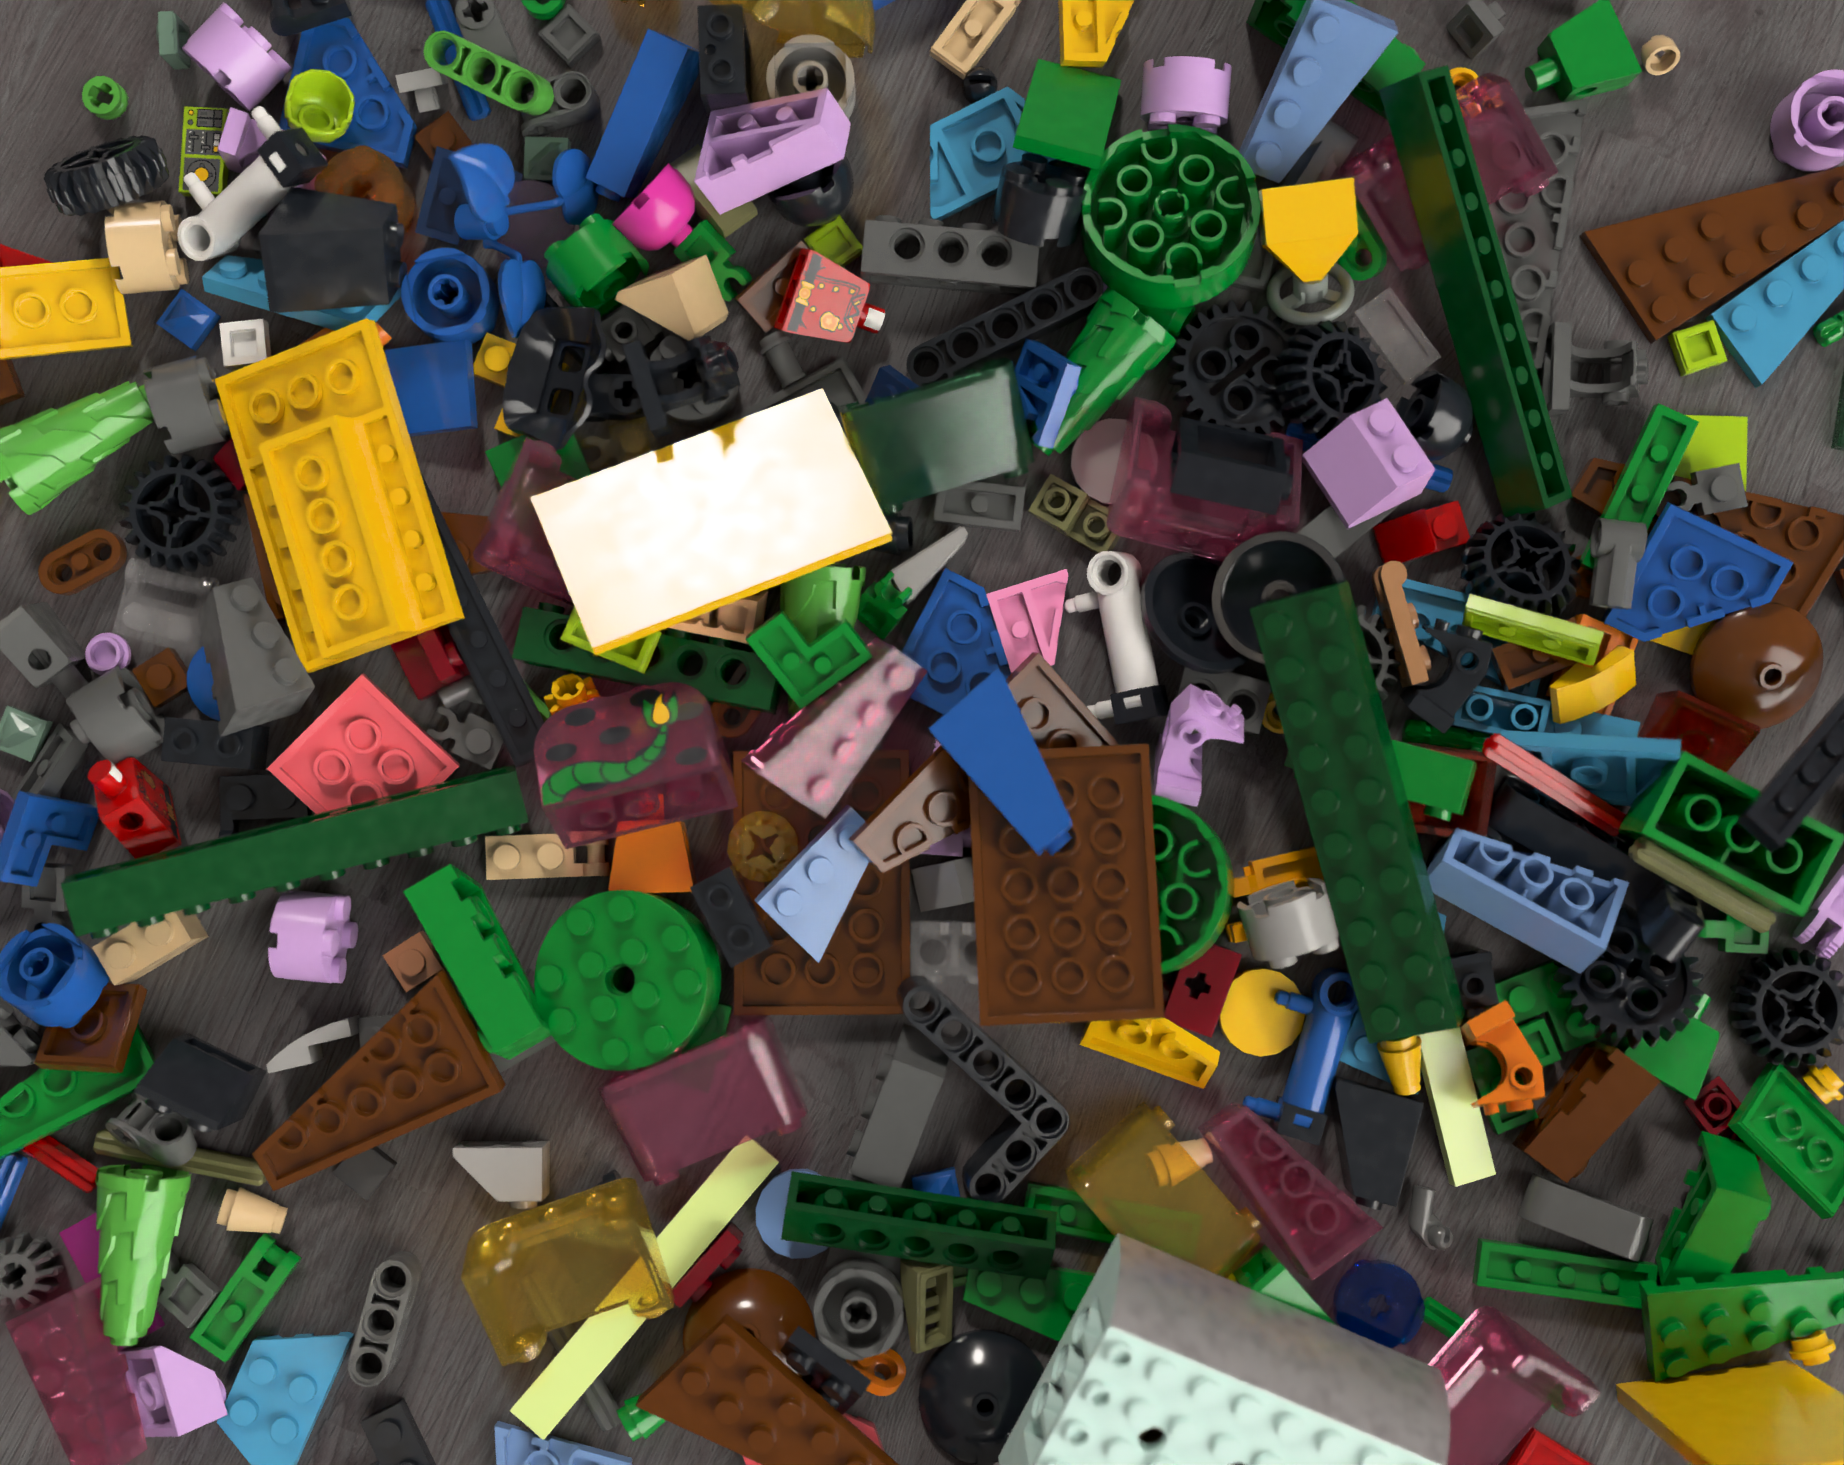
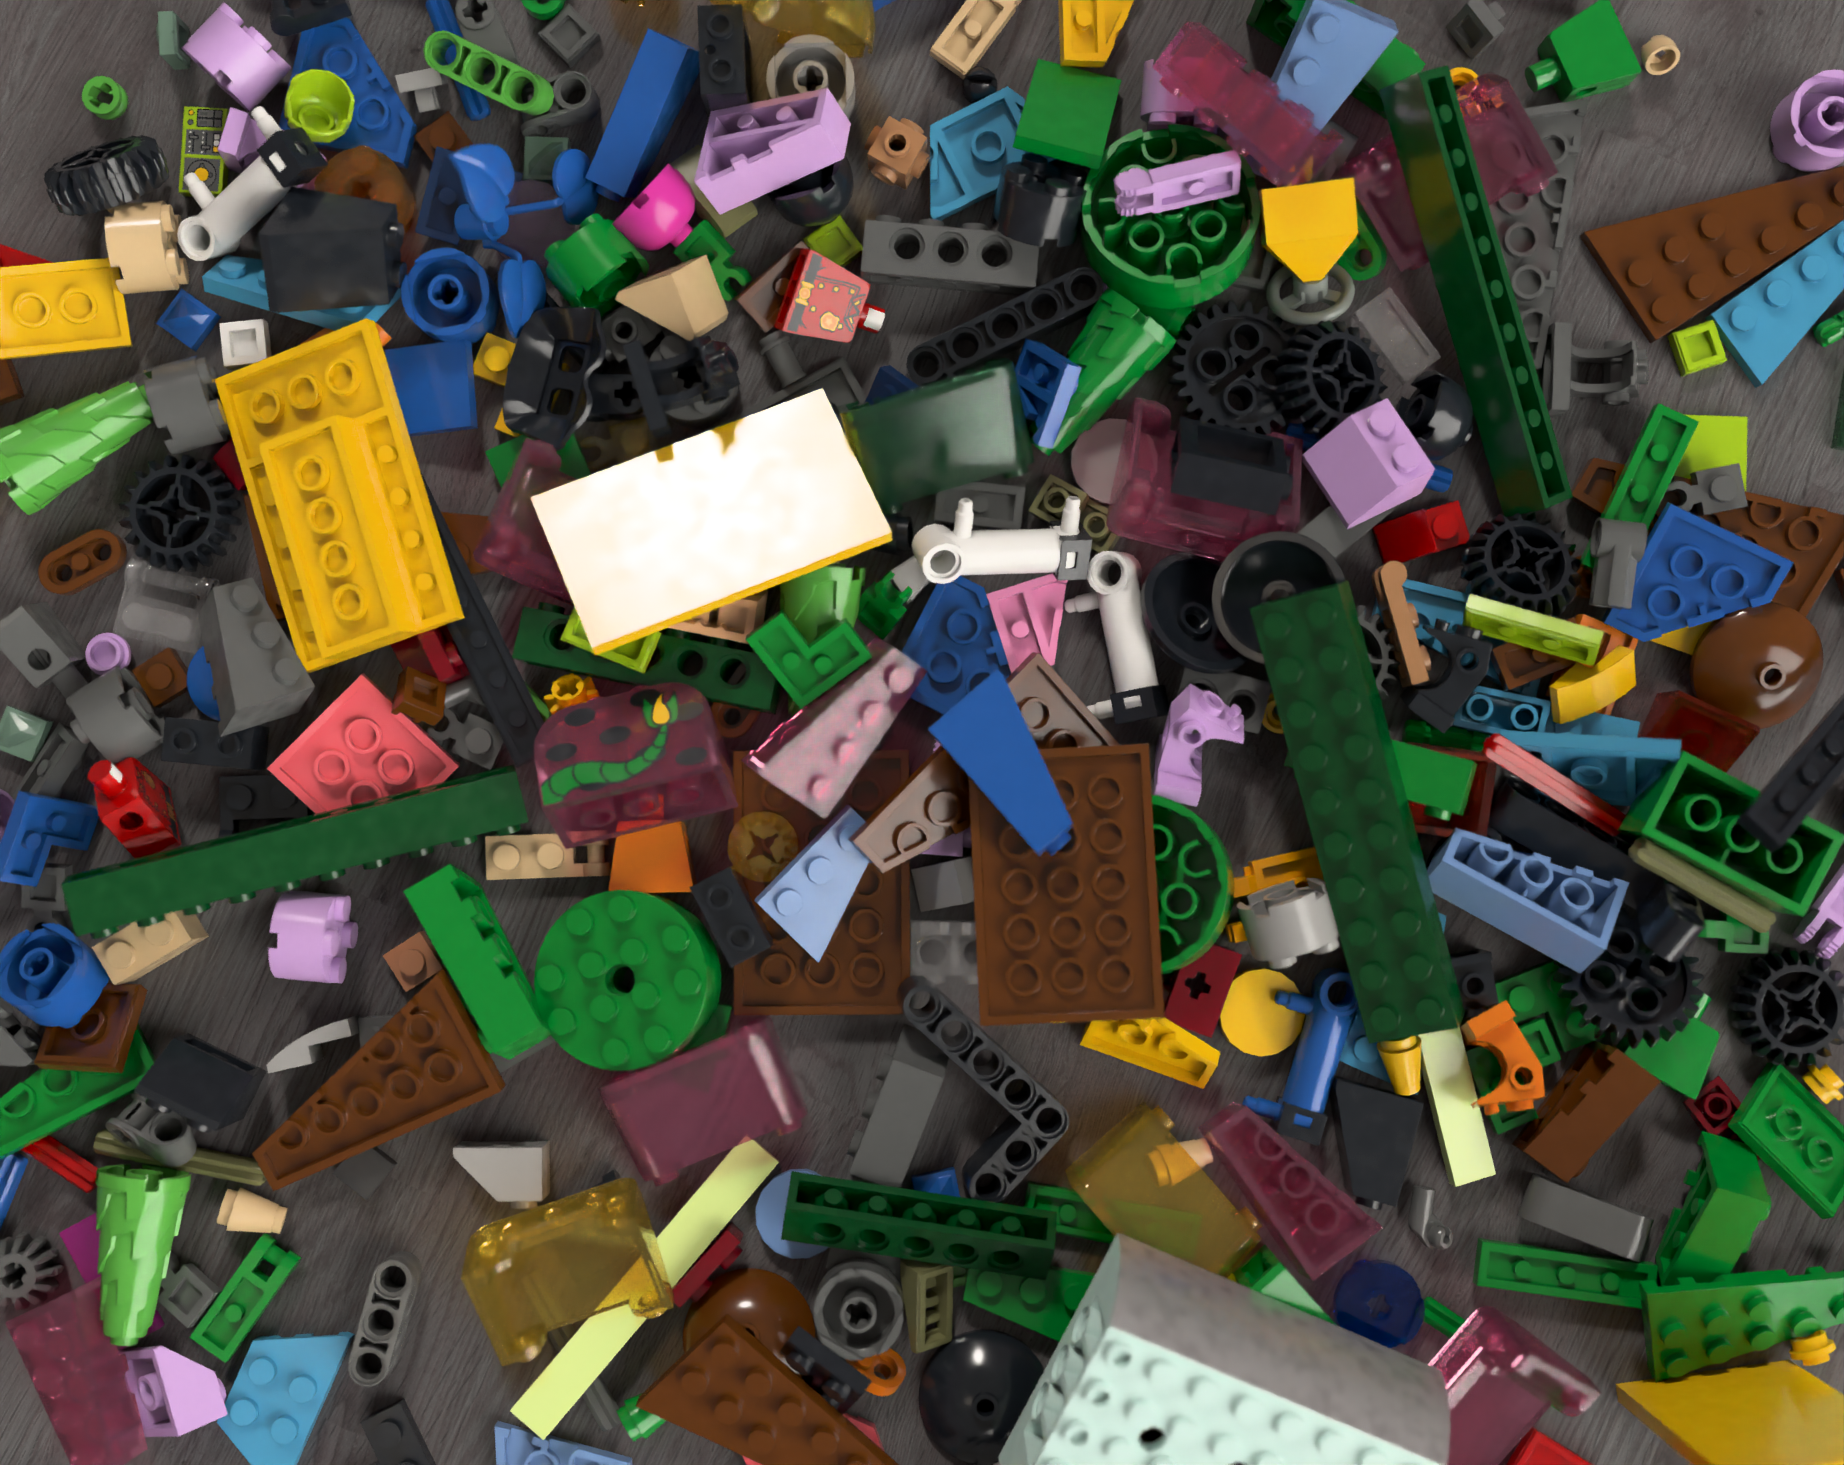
(419, 696): none -> reddish brown tile
(897, 166): none -> medium nougat brick
(1057, 550): none -> white piece
(1178, 184): none -> lavender hinge
(1245, 106): none -> clear pink wedge

